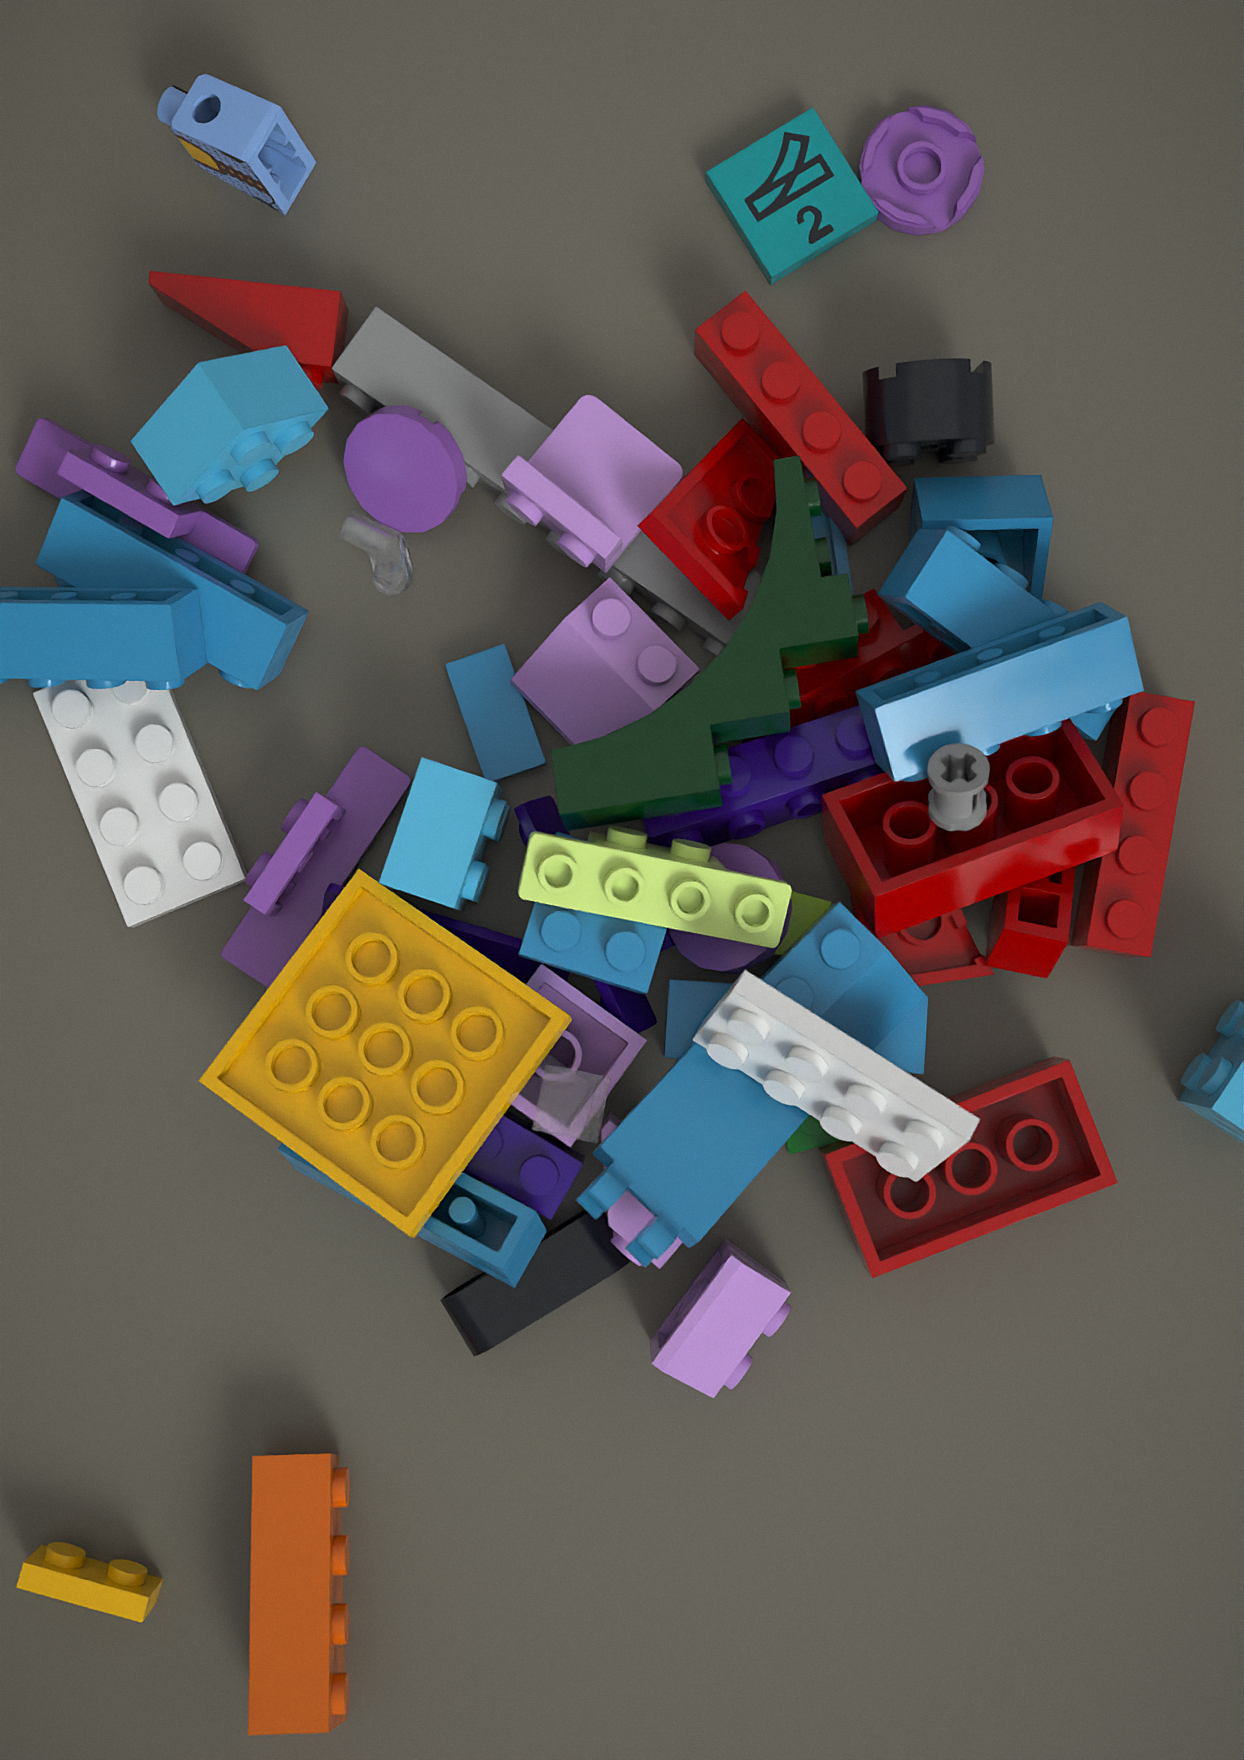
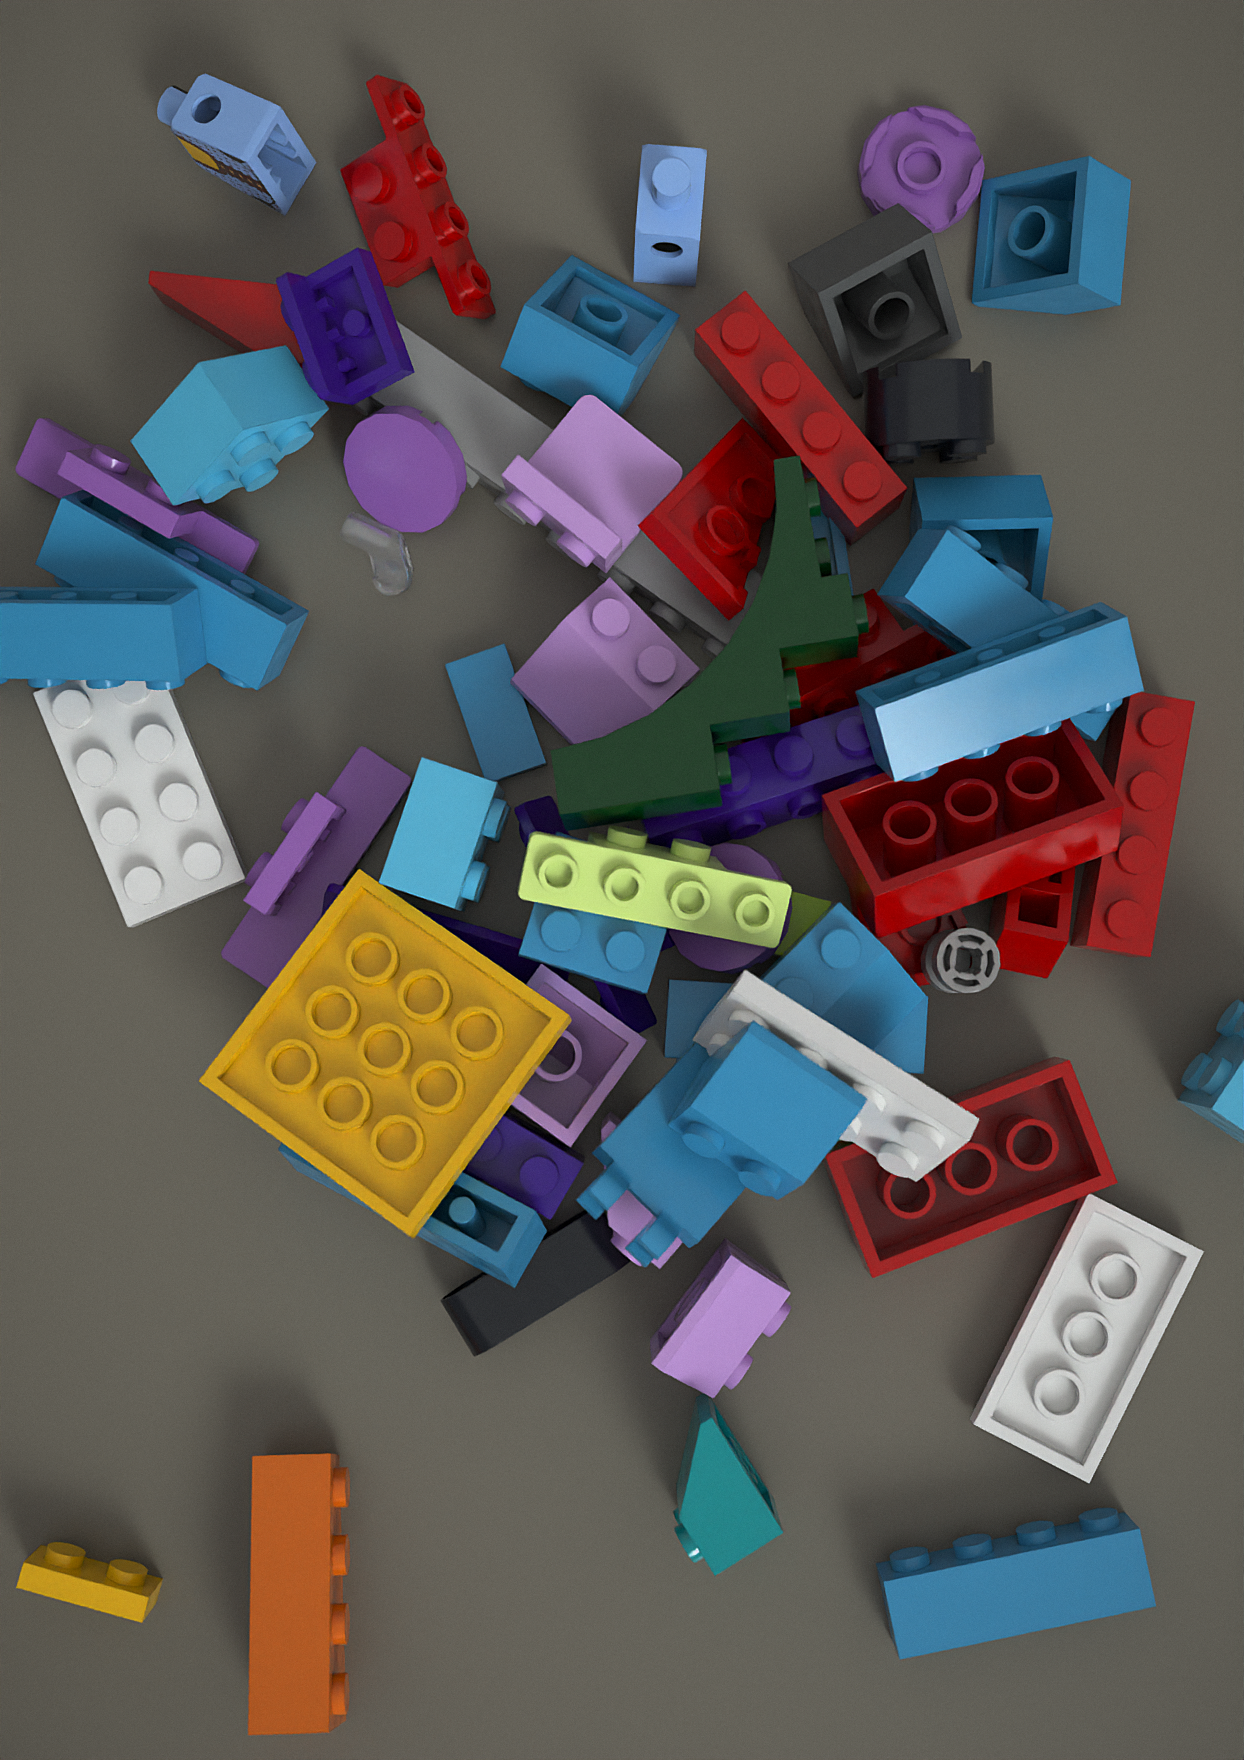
(345, 328): none -> dark purple bracket
(409, 206): none -> red bracket
(571, 1103): clear tile -> none
(588, 337): none -> dark azure slope
(669, 212): none -> light blue torso
(720, 1495): none -> teal slope
(765, 1111): none -> dark azure slope
(791, 196): teal tile -> none
(877, 296): none -> dark grey slope
(948, 965): none -> light grey wheel
(958, 779): light grey bush -> none
(1015, 1582): none -> dark azure brick
(1052, 238): none -> dark azure slope
(1086, 1336): none -> white plate

